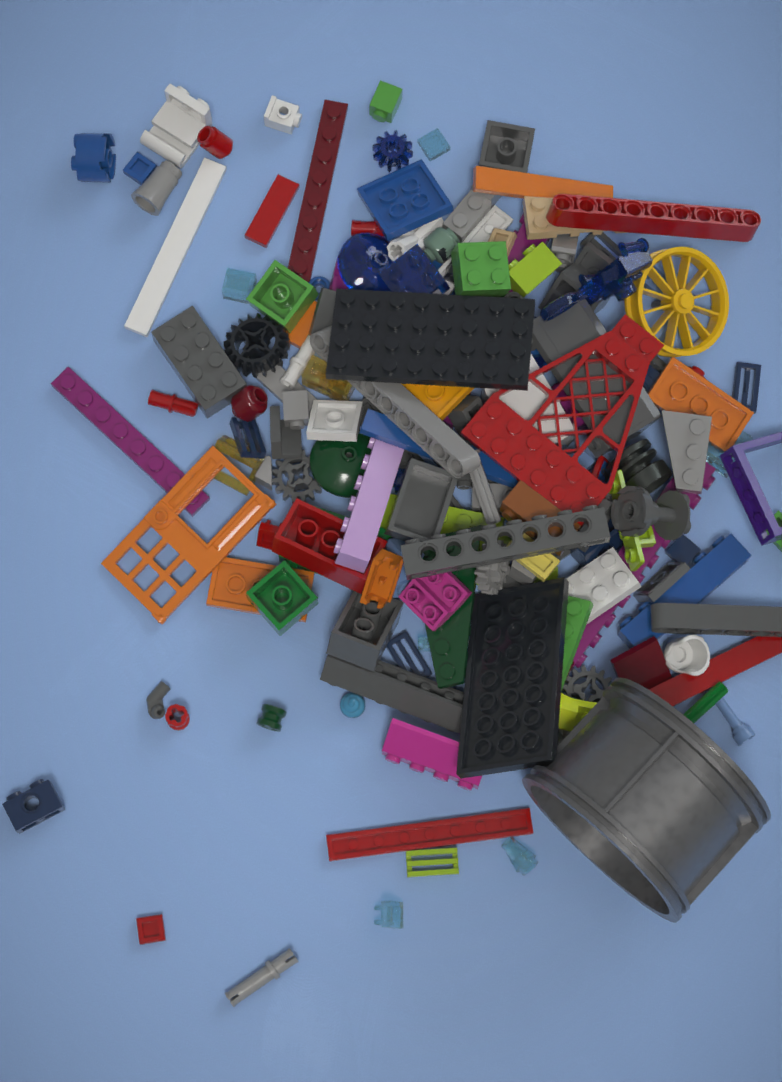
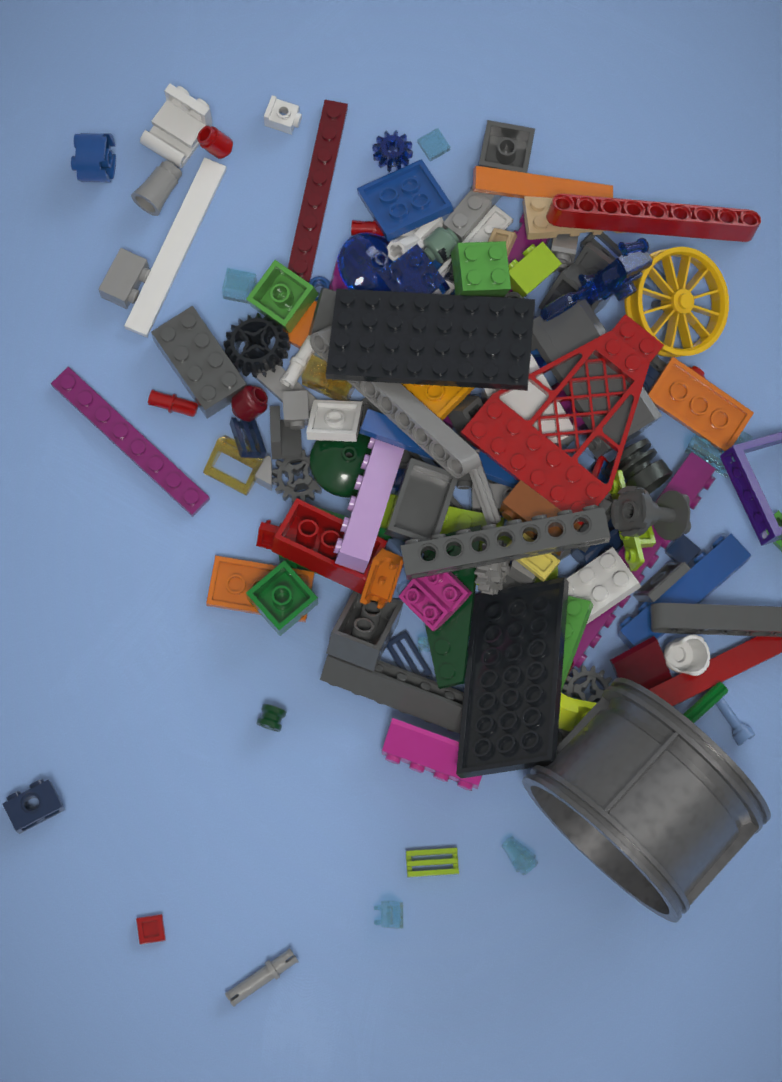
(124, 278): none -> light grey brick
(139, 168): blue plate -> none
(155, 702): dark grey arm -> none
(173, 723): red bush -> none
(191, 547): orange door -> none
(272, 211): red tile -> none
(352, 705): dark azure plate -> none
(385, 102): bright green brick -> none
(429, 834): red tile -> none
(688, 447): light grey wedge -> none
(747, 366): dark blue tile -> none

